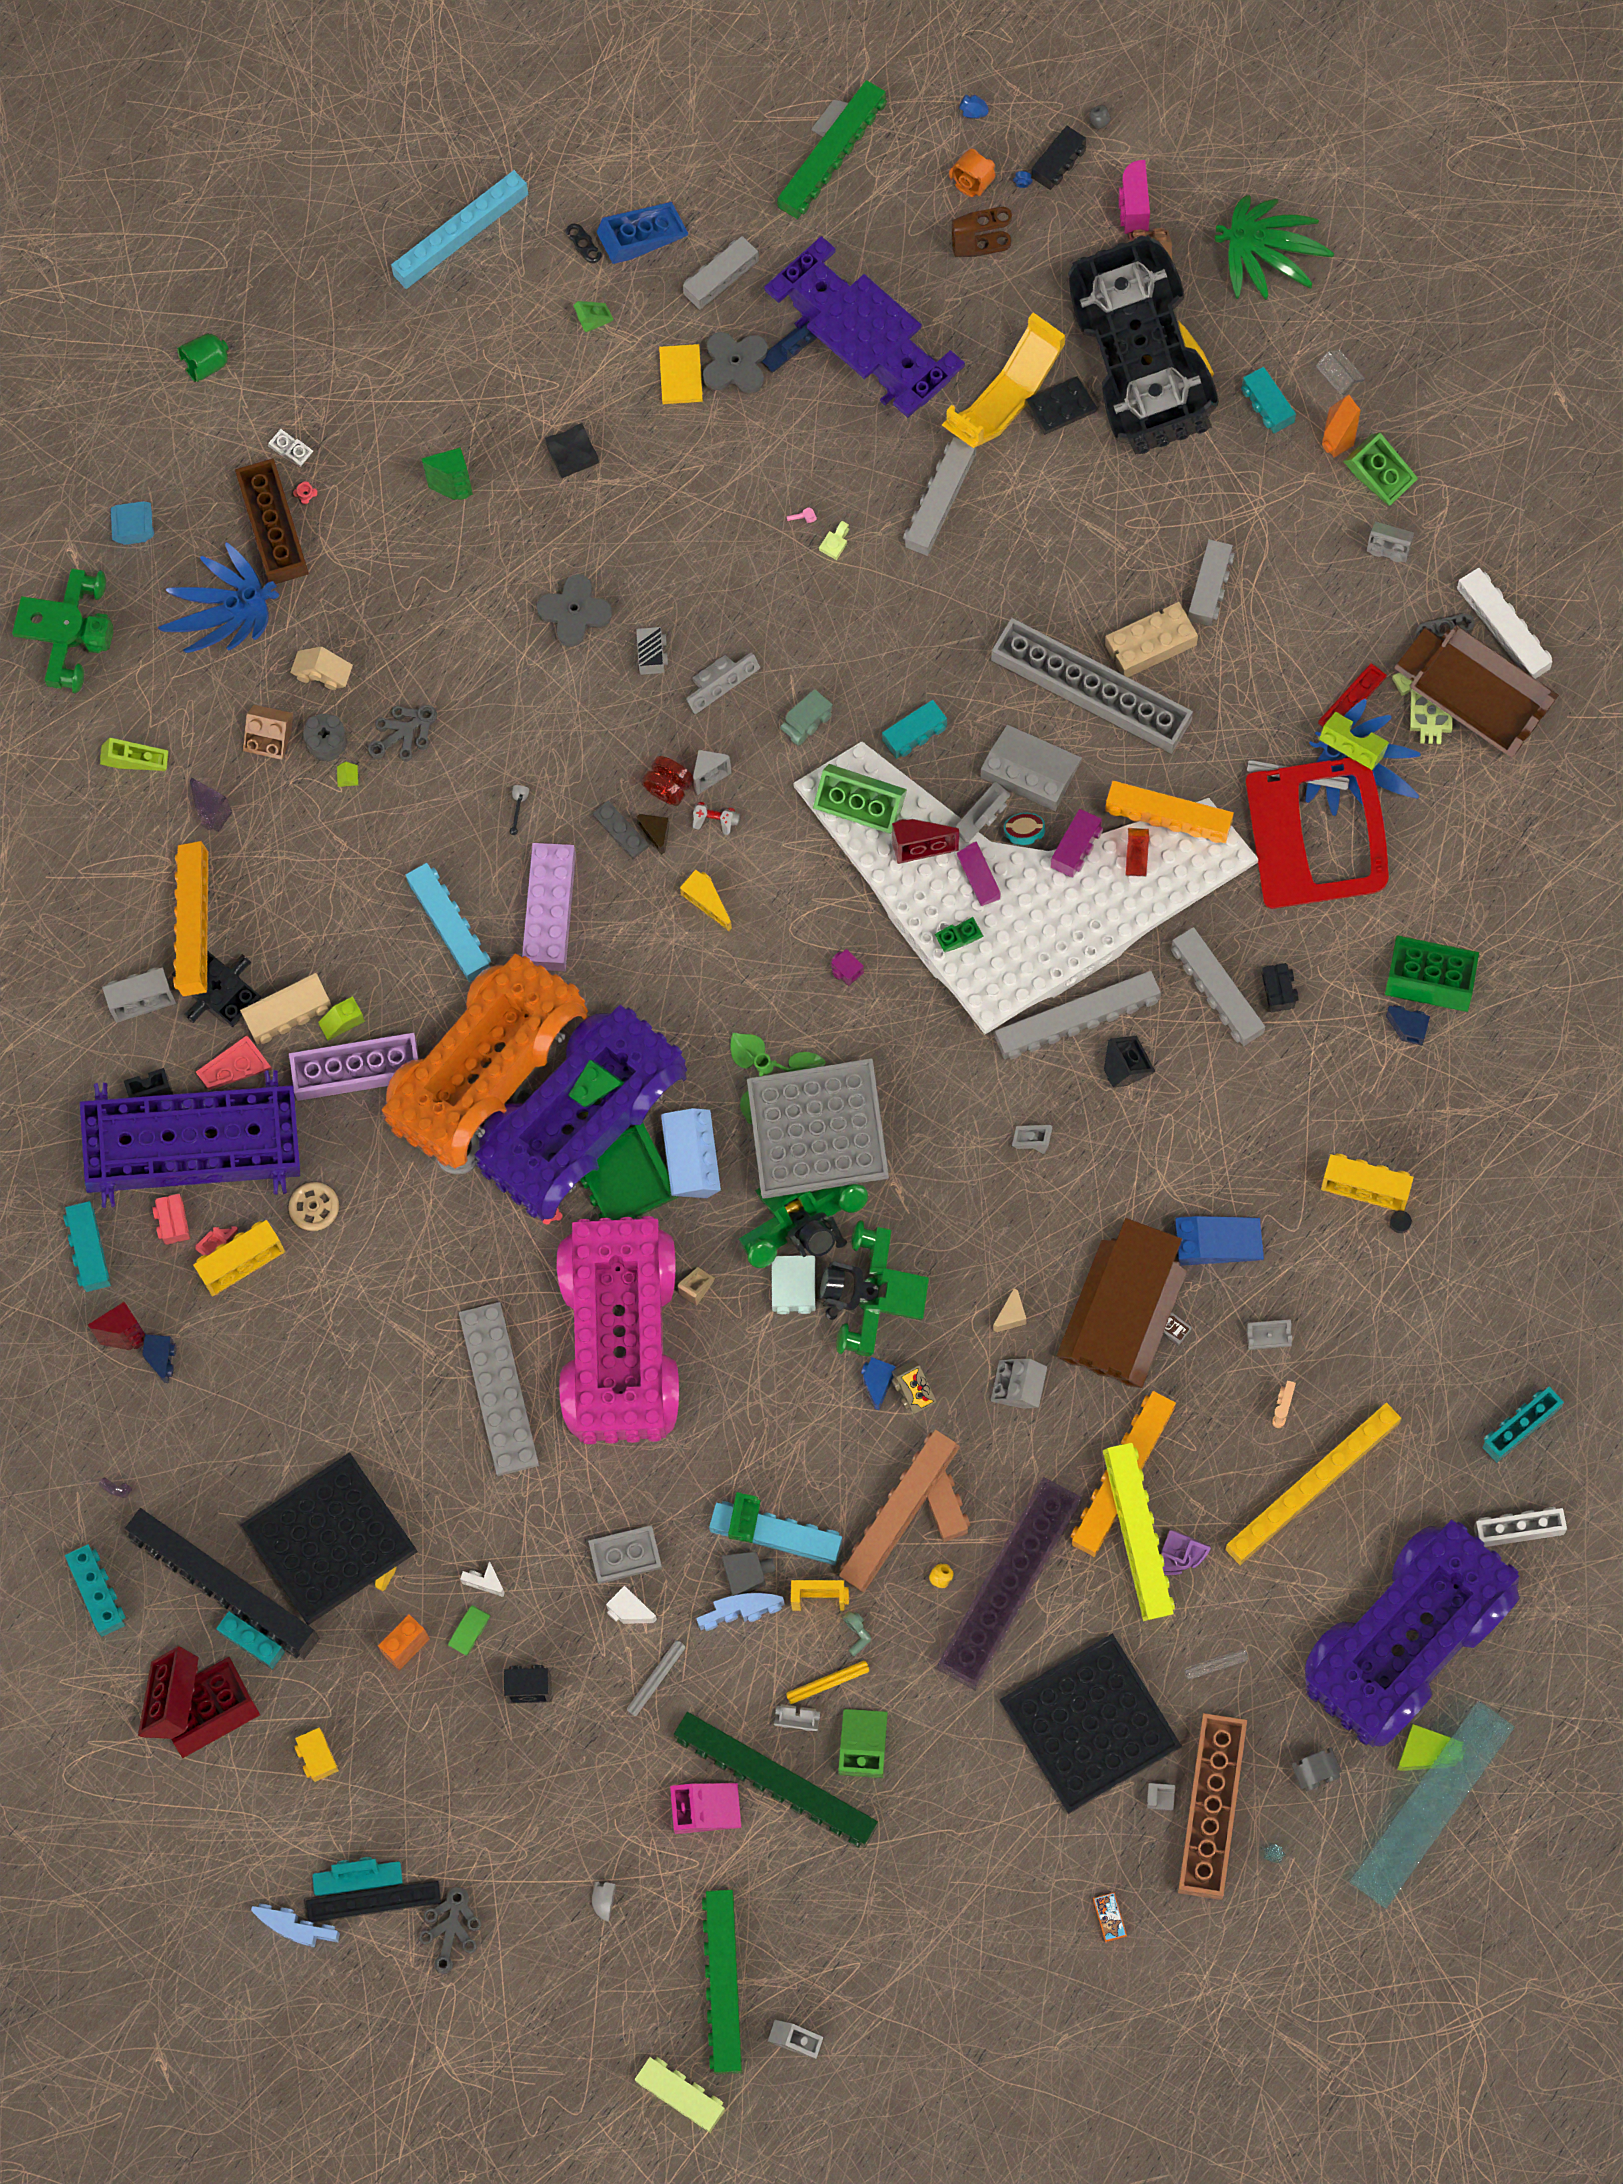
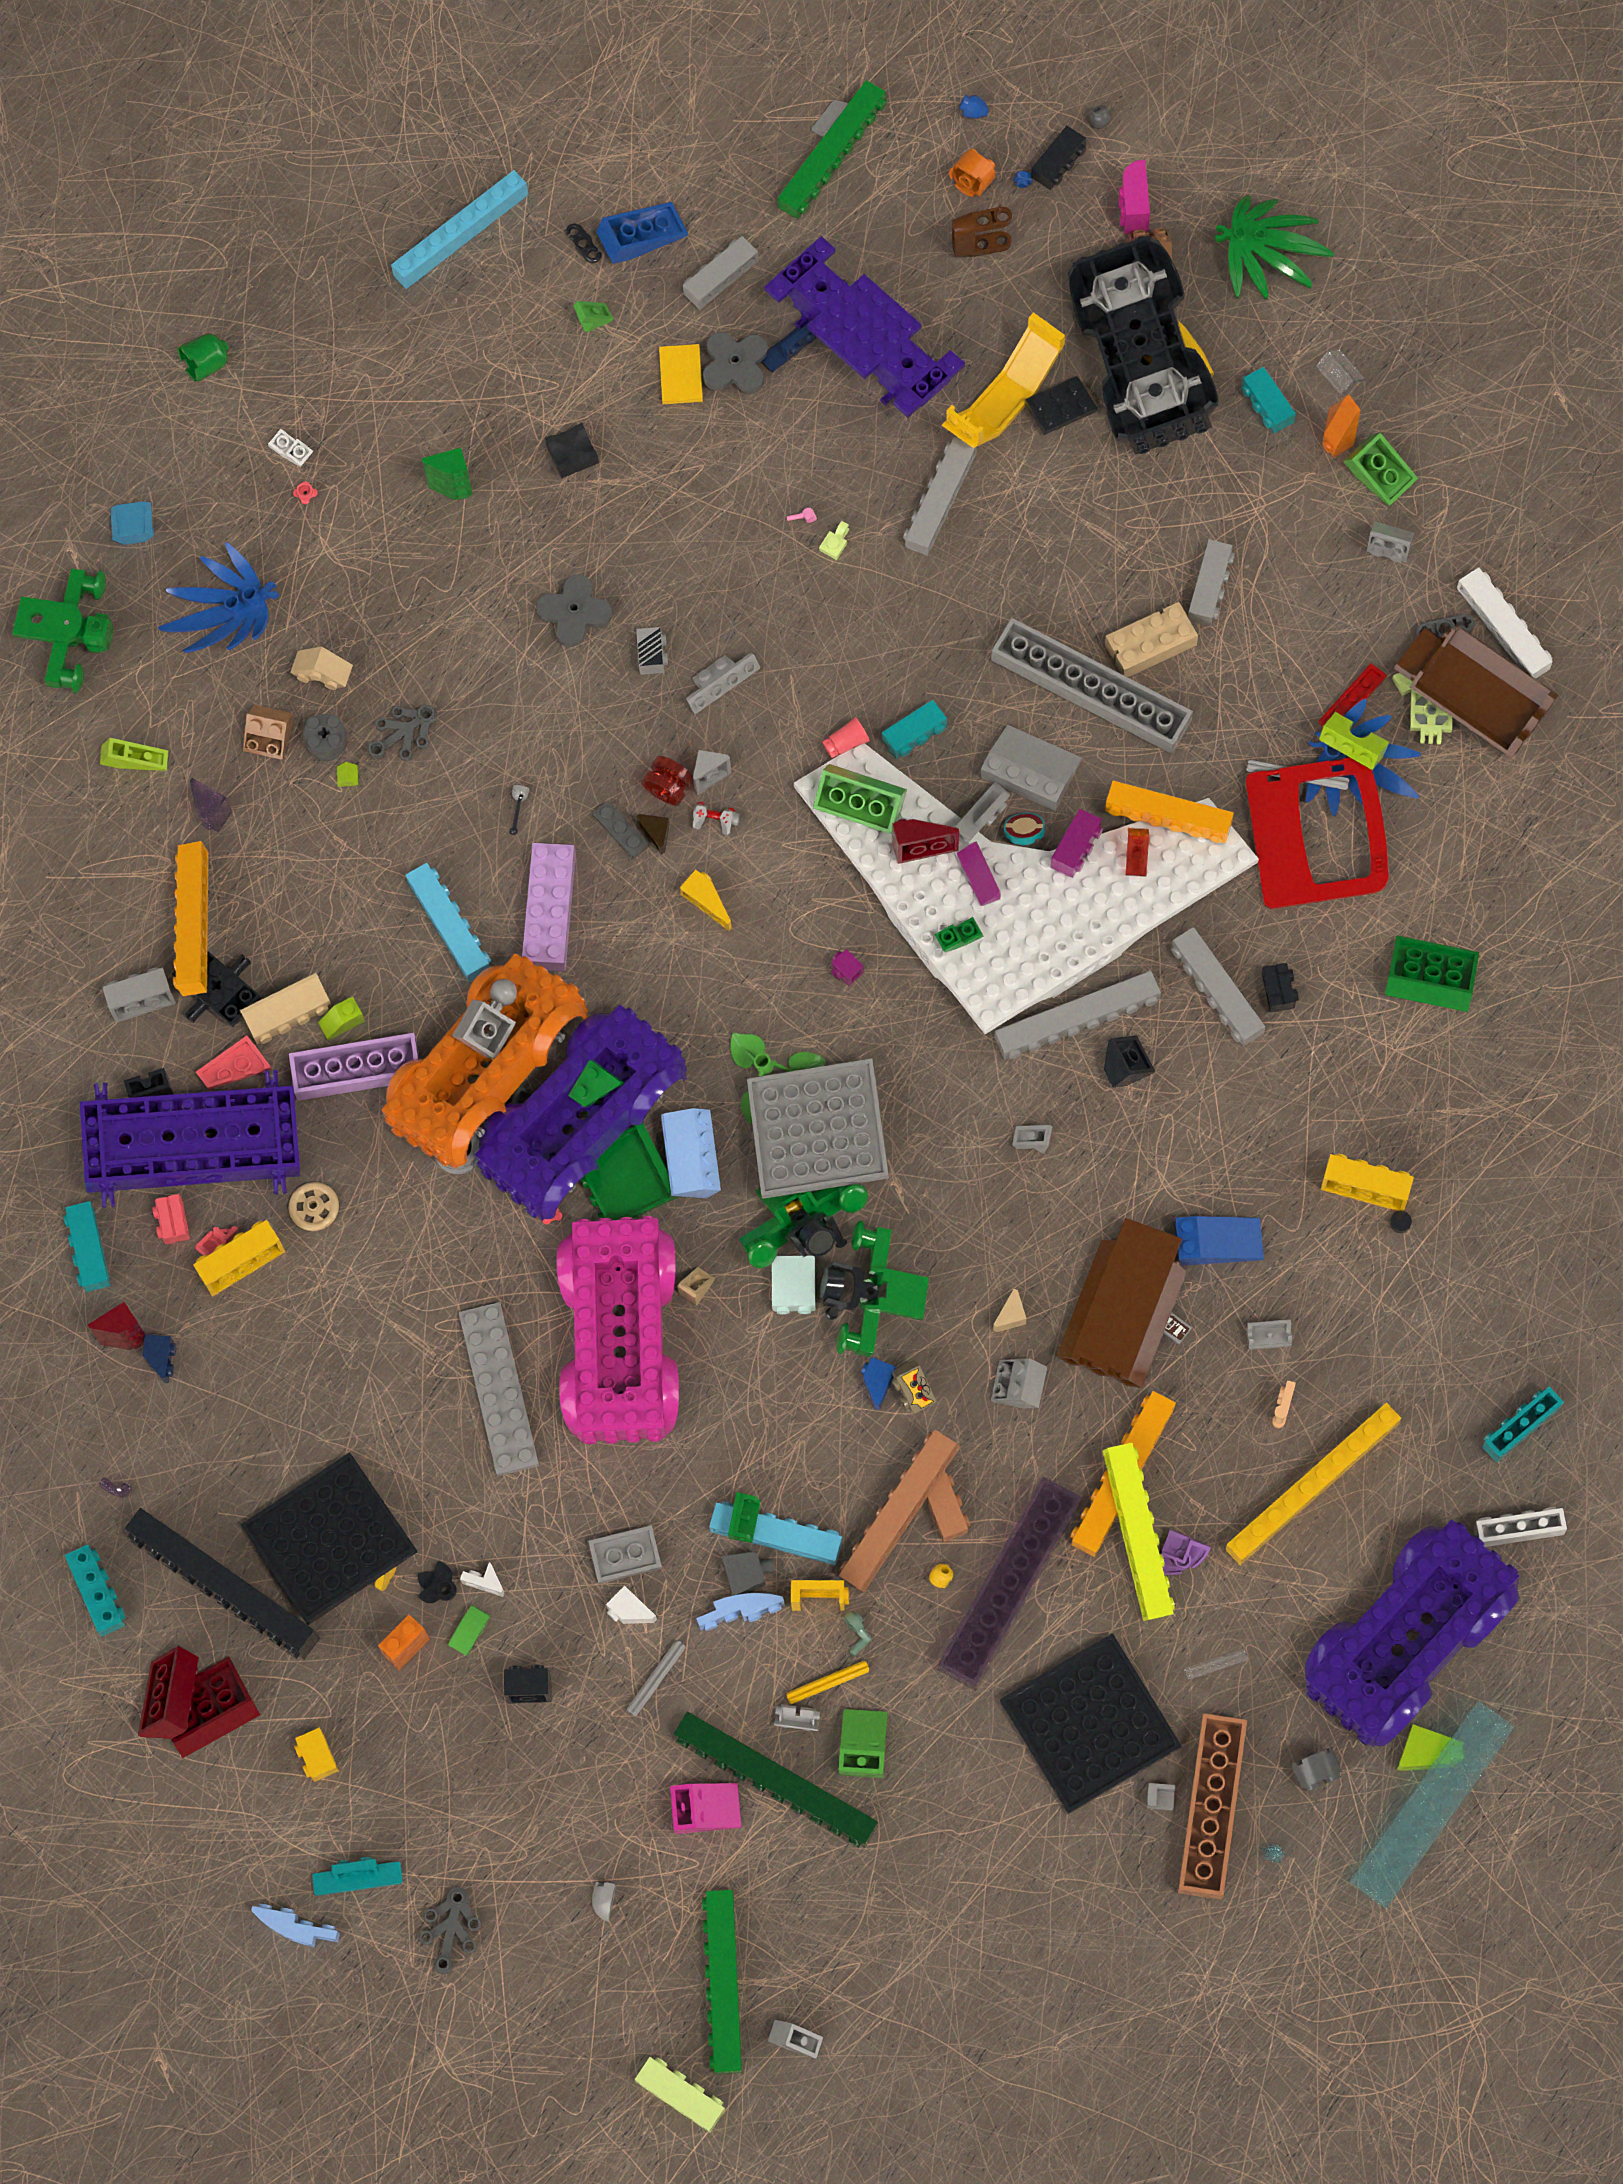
(250, 1640): teal brick -> none
(271, 521): reddish brown brick -> none
(373, 1901): black tile -> none
(435, 1582): none -> black plate
(483, 1025): none -> light grey brick
(806, 717): sand green hinge -> none
(846, 738): none -> coral plant
(1109, 1917): tile -> none
(1408, 1025): dark blue slope -> none

